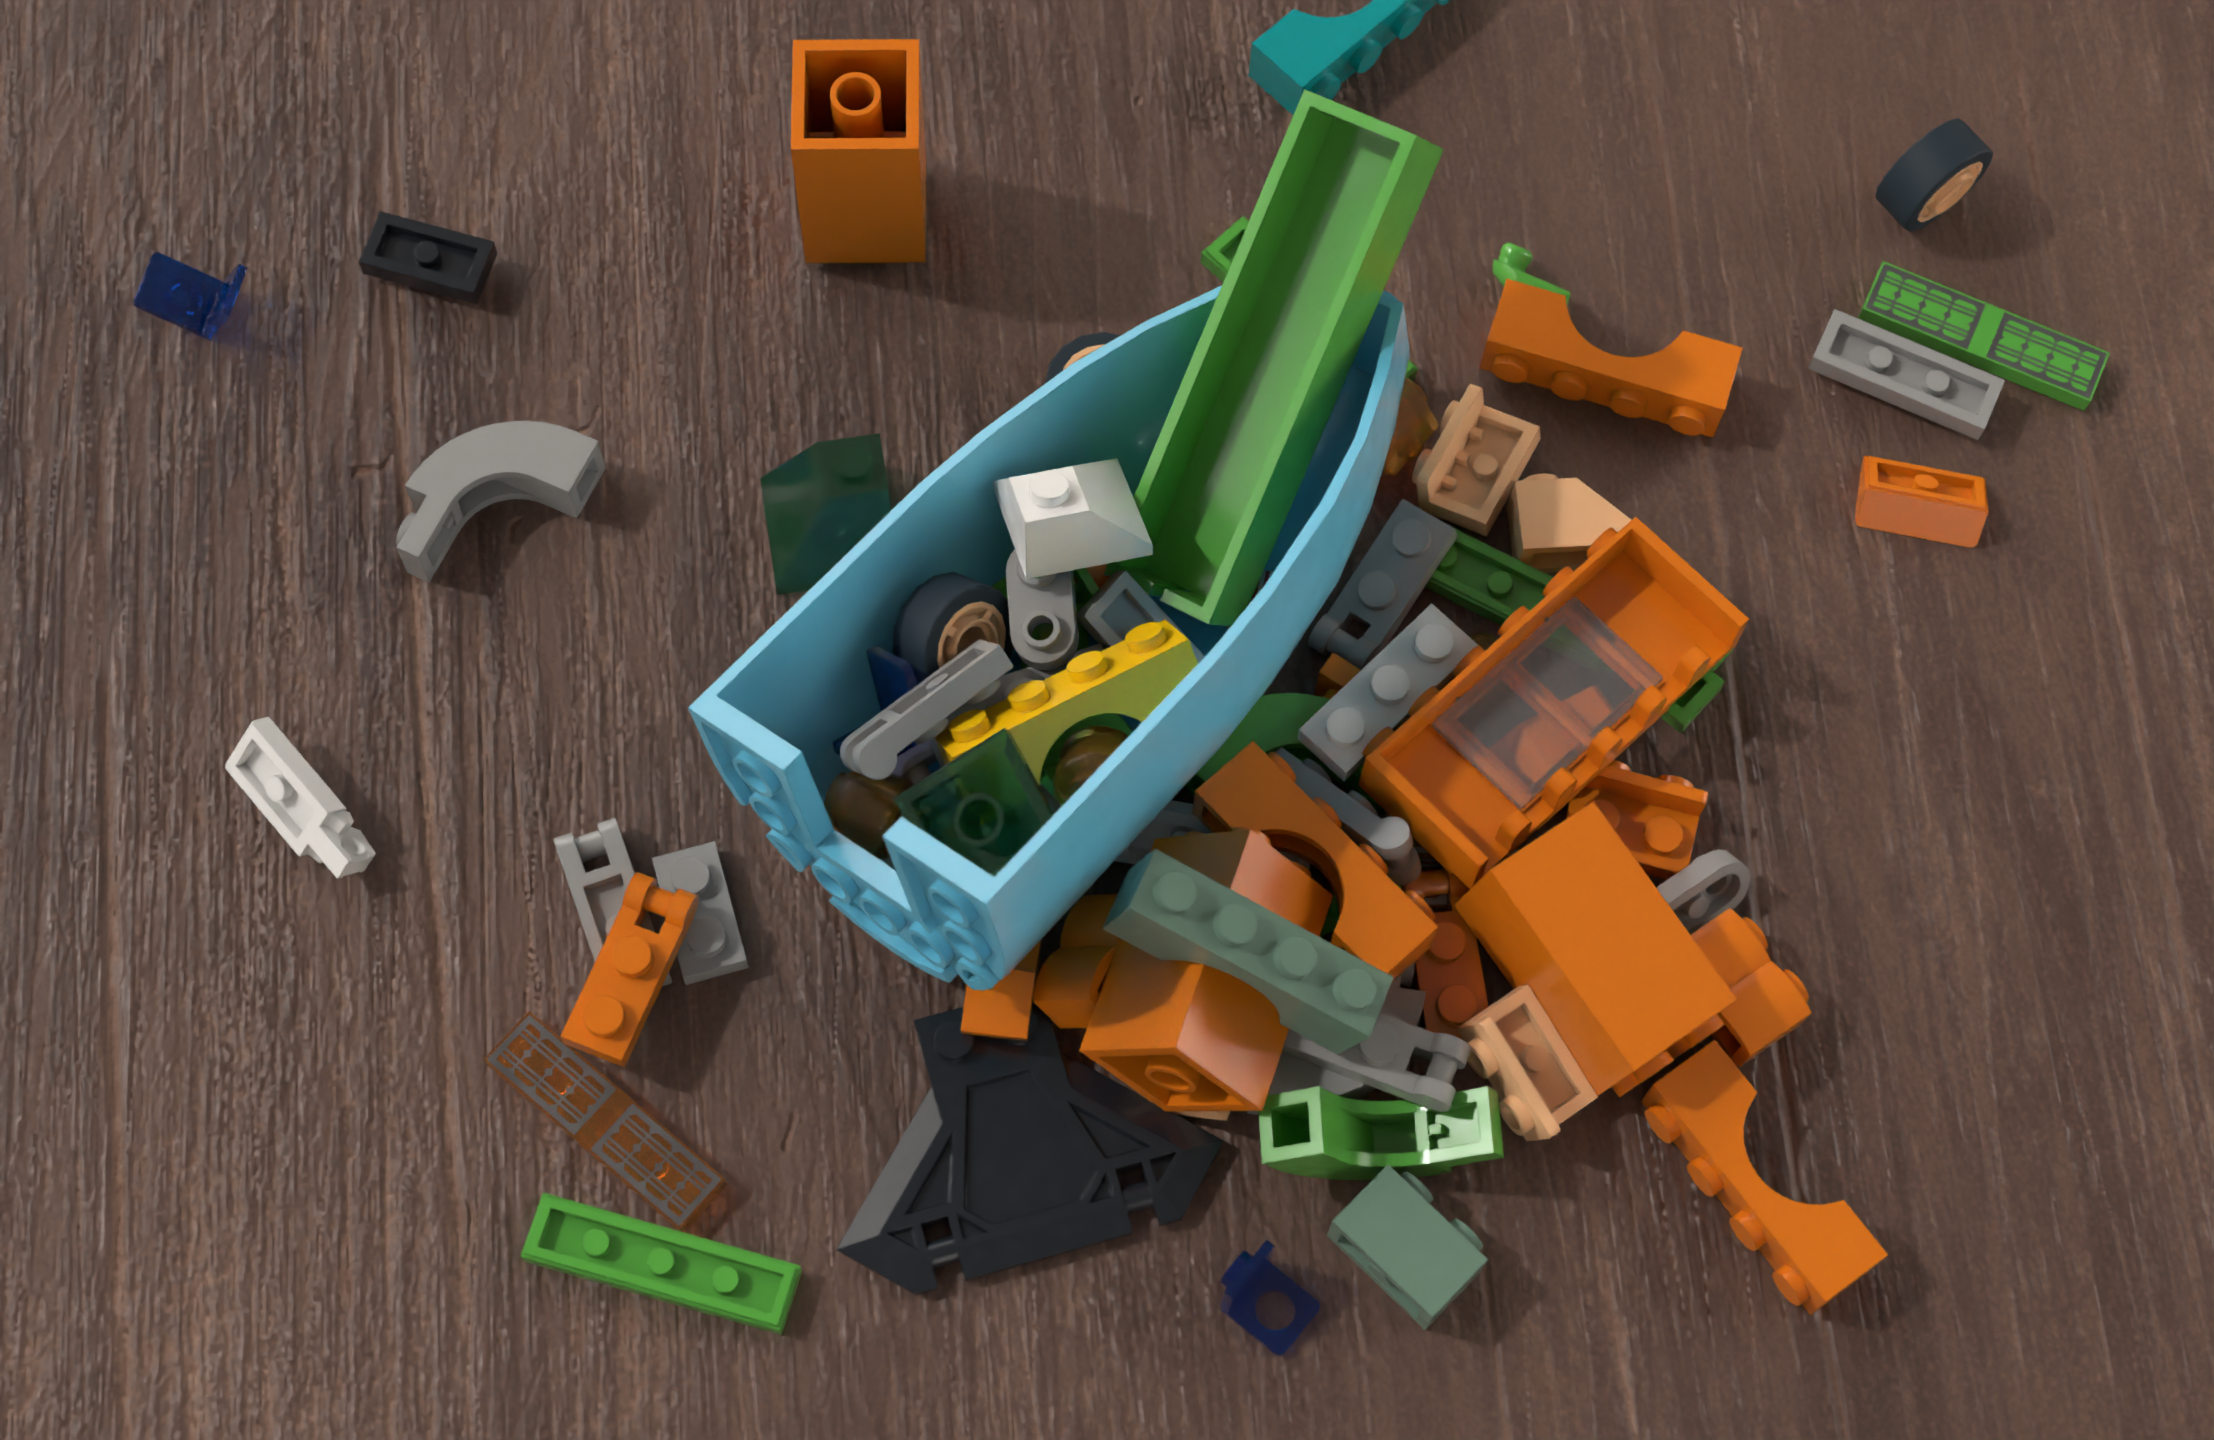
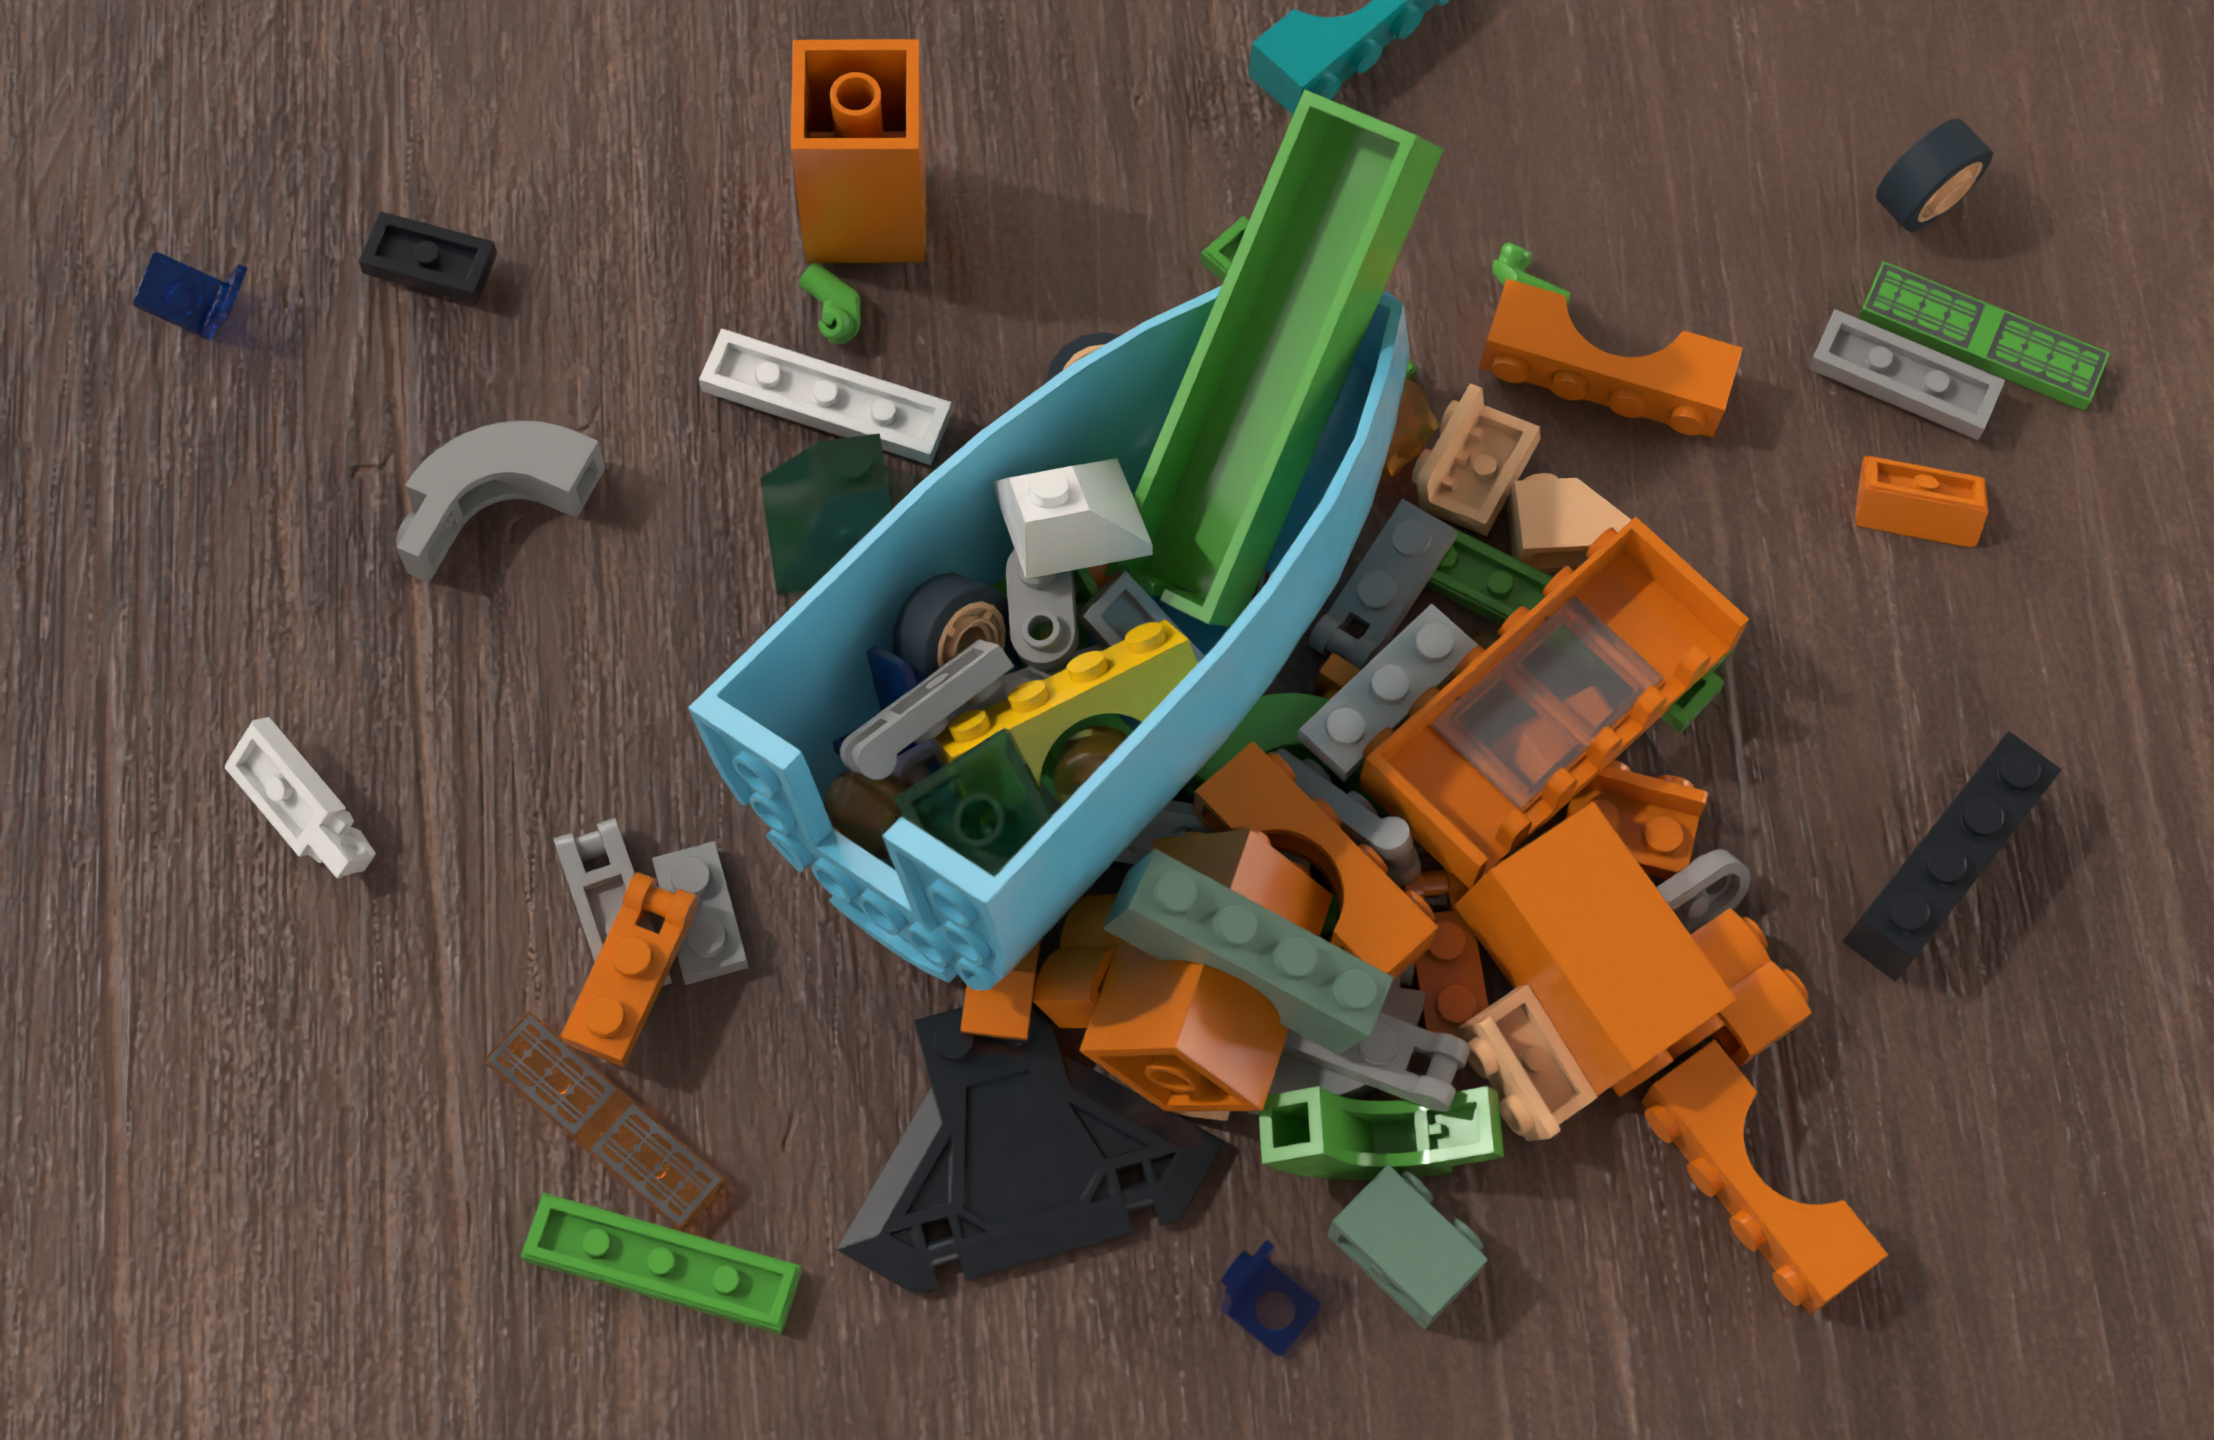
(825, 395): none -> white plate
(840, 303): none -> bright green arm
(1951, 856): none -> black brick

